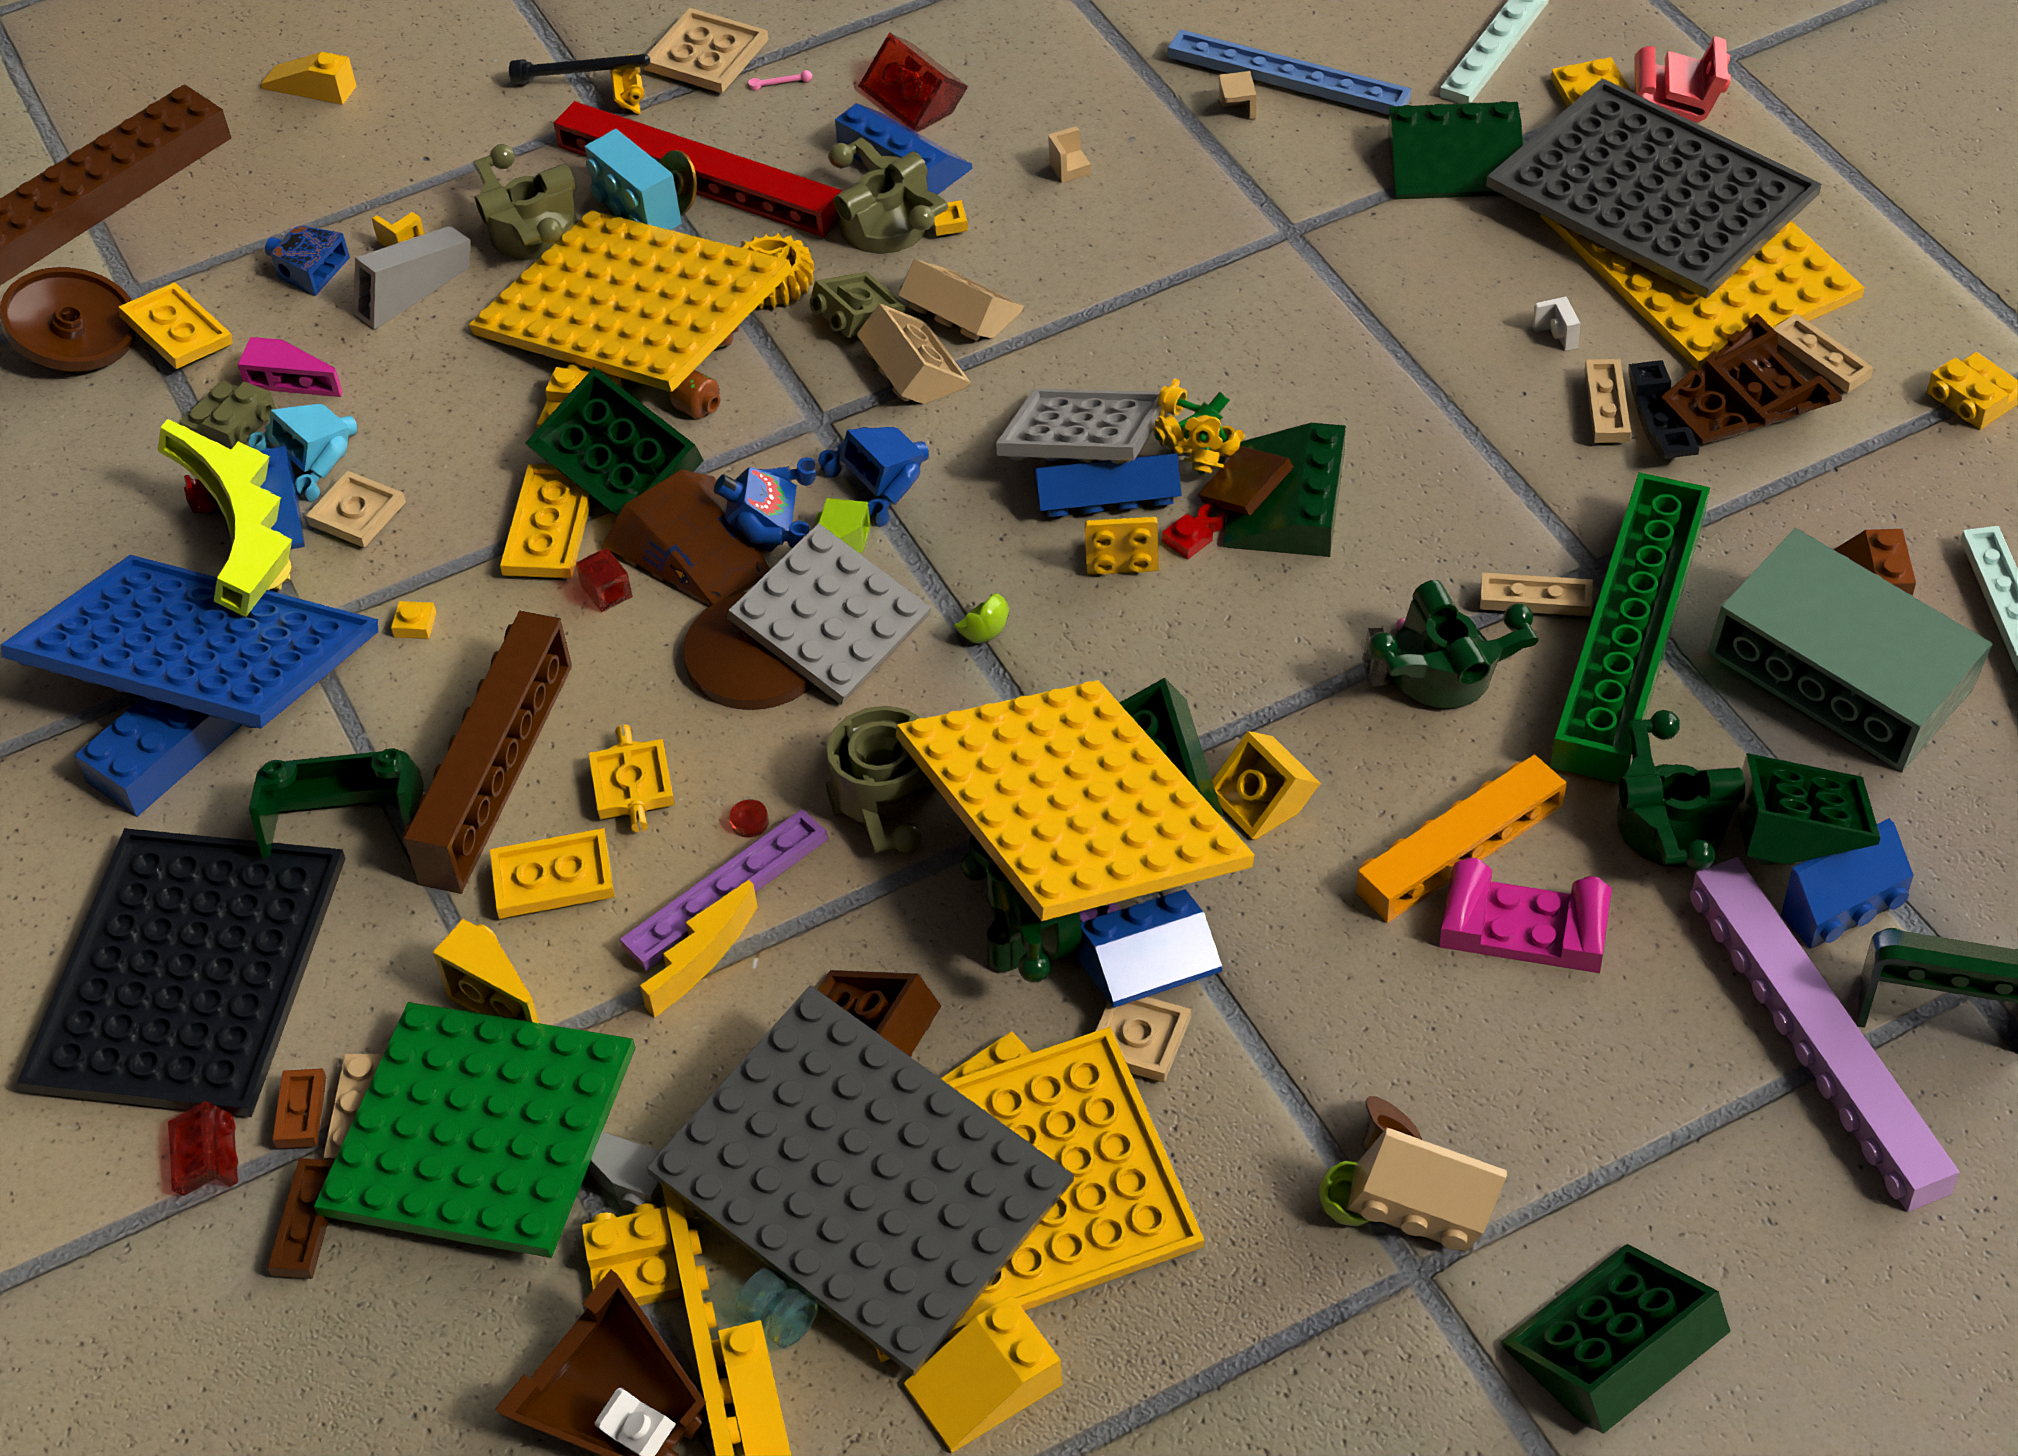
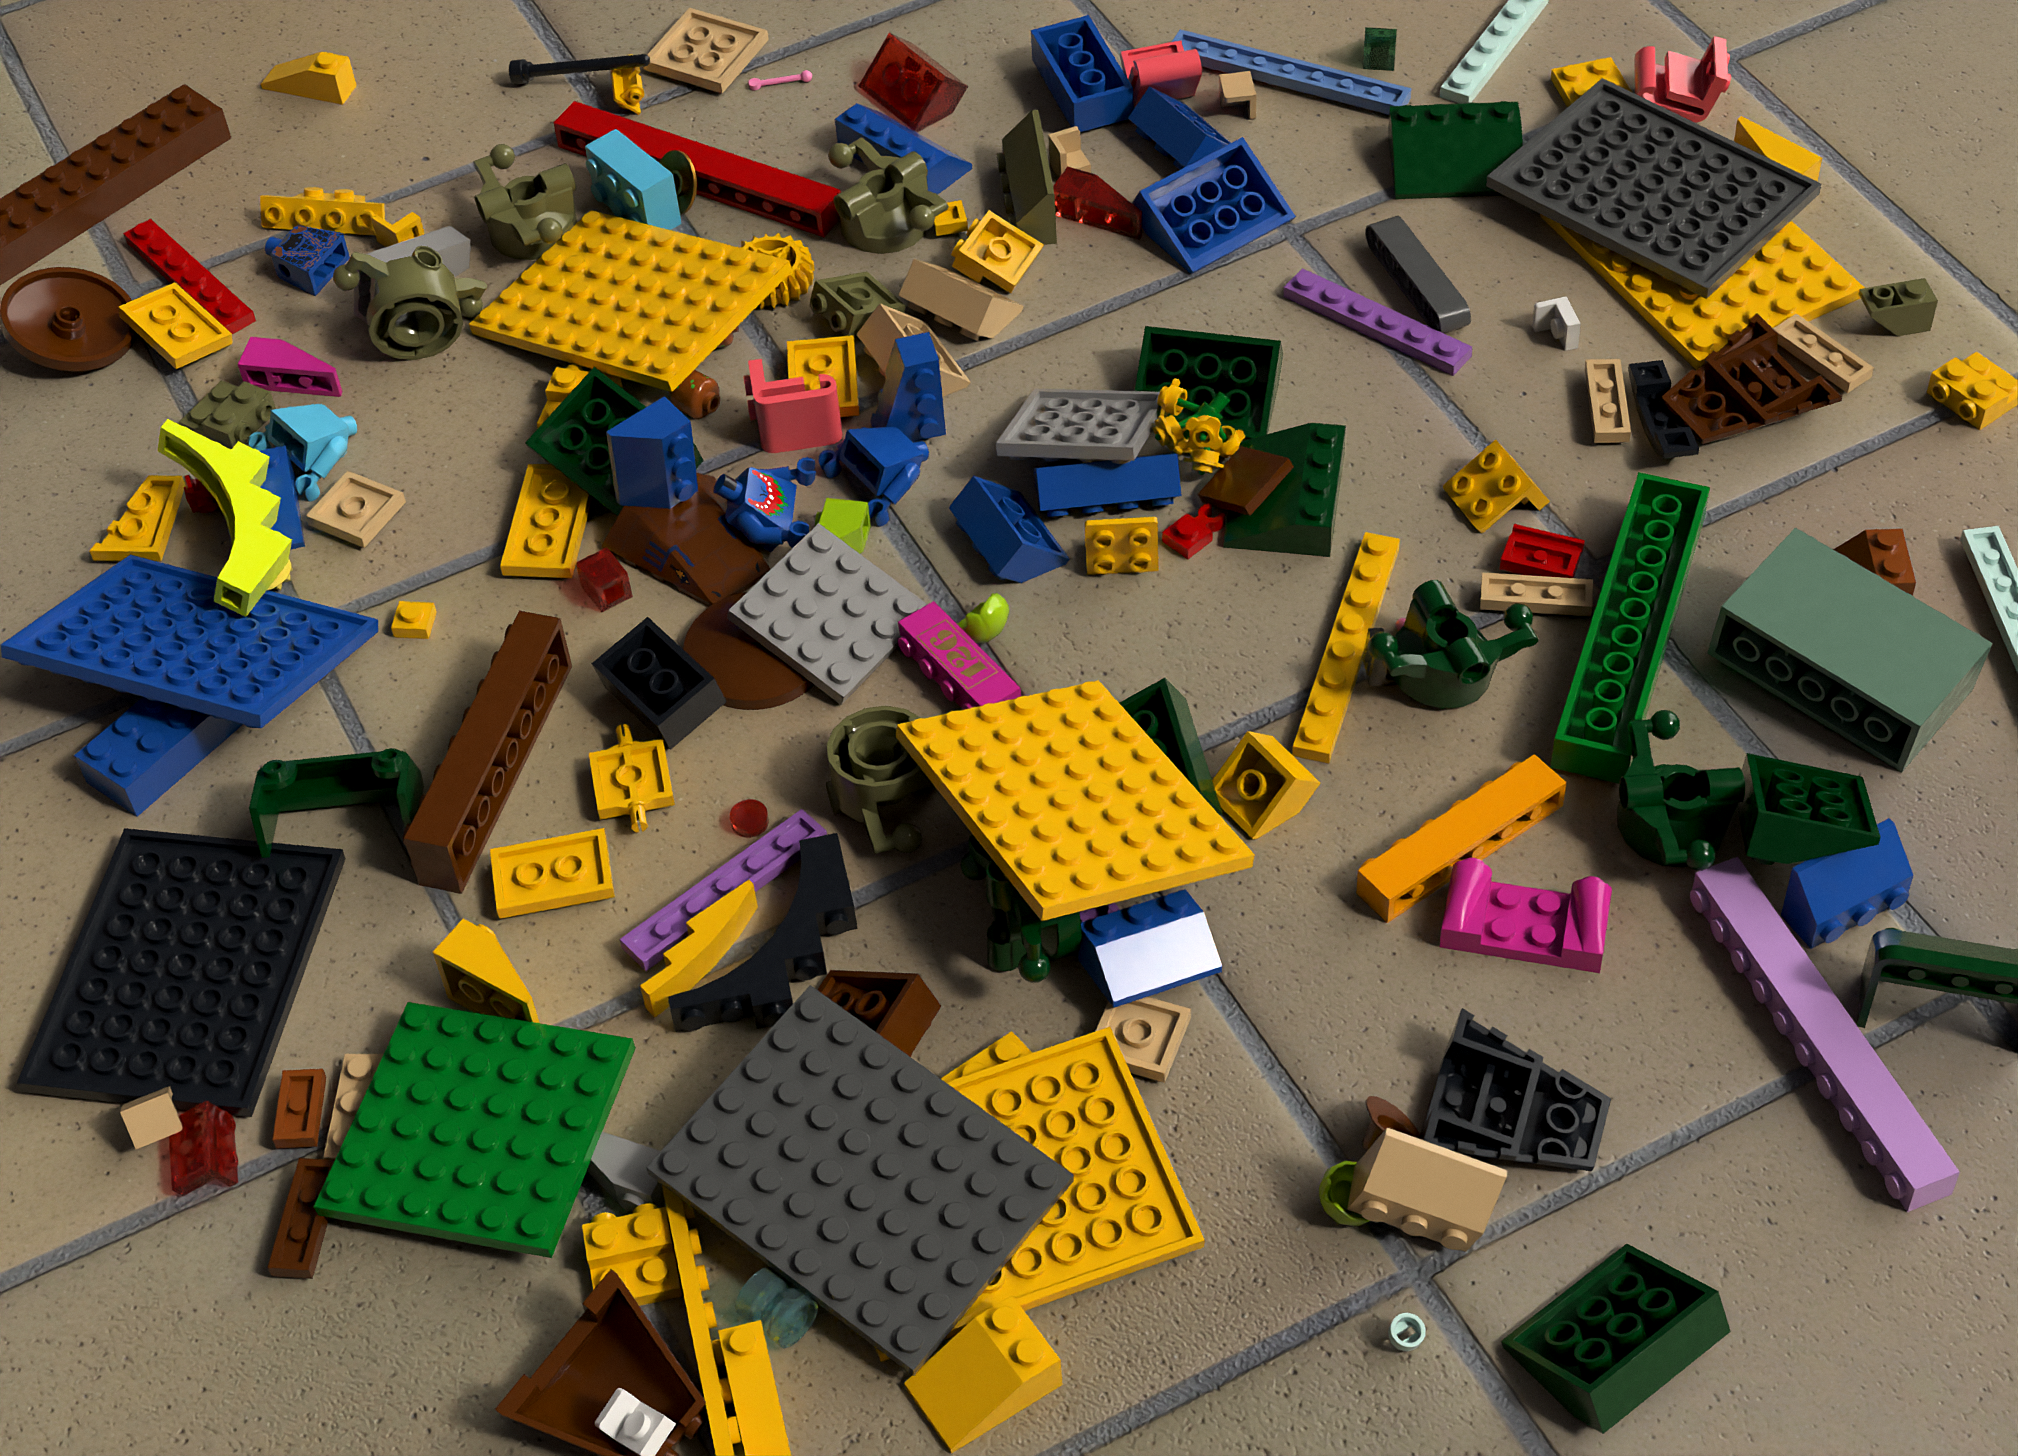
(145, 524): none -> yellow wing
(151, 1118): none -> tan panel
(180, 267): none -> red plate
(320, 210): none -> yellow bracket
(416, 304): none -> olive piece
(653, 457): none -> blue slope
(659, 682): none -> black brick
(790, 415): none -> coral piece
(792, 954): none -> black arch
(831, 357): none -> yellow plate
(912, 390): none -> blue wedge
(953, 659): none -> dark pink brick
(995, 252): none -> yellow plate
(1006, 531): none -> blue slope
(1028, 180): none -> olive slope
(1082, 73): none -> blue brick
(1093, 202): none -> clear red slope
(1162, 68): none -> coral piece
(1175, 128): none -> blue slope
(1208, 363): none -> dark green slope
(1212, 207): none -> blue slope
(1345, 648): none -> yellow plate
(1378, 322): none -> medium lavender plate
(1380, 49): none -> clear green slope
(1401, 1324): none -> light aqua hinge
(1417, 275): none -> dark grey beam
(1492, 487): none -> yellow bracket
(1511, 1104): none -> black wedge
(1541, 553): none -> red plate
(1777, 148): none -> yellow slope
(1901, 306): none -> olive slope

